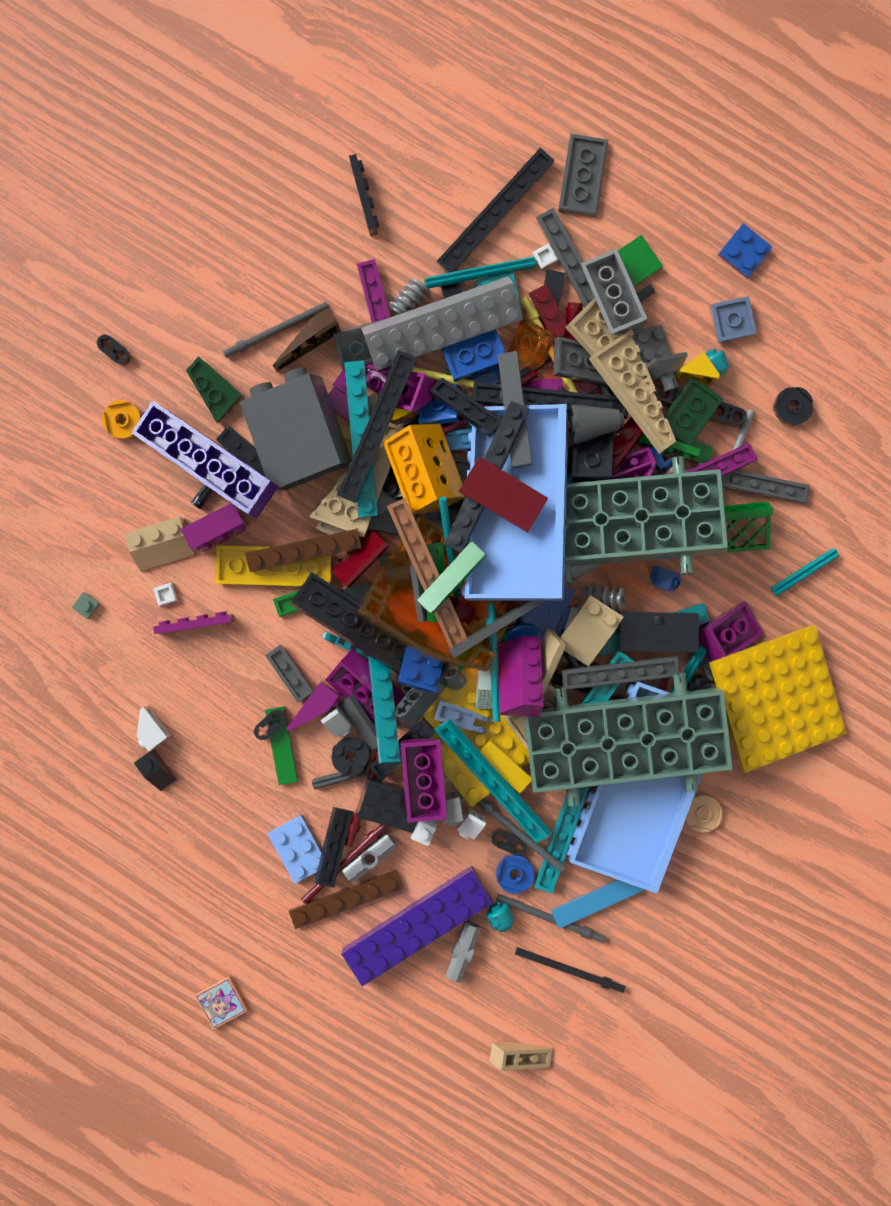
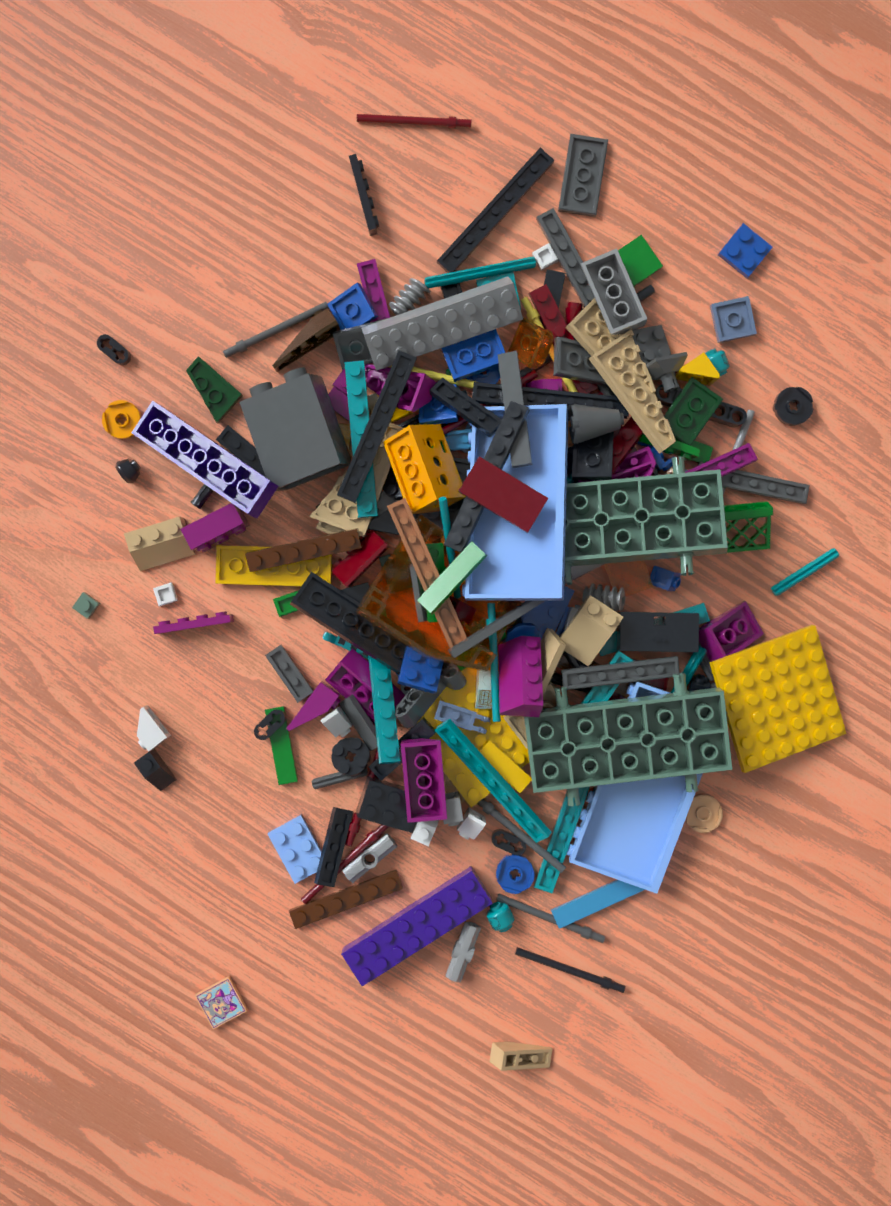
(128, 470): none -> black cone
(352, 308): none -> blue plate
(451, 122): none -> dark red bar

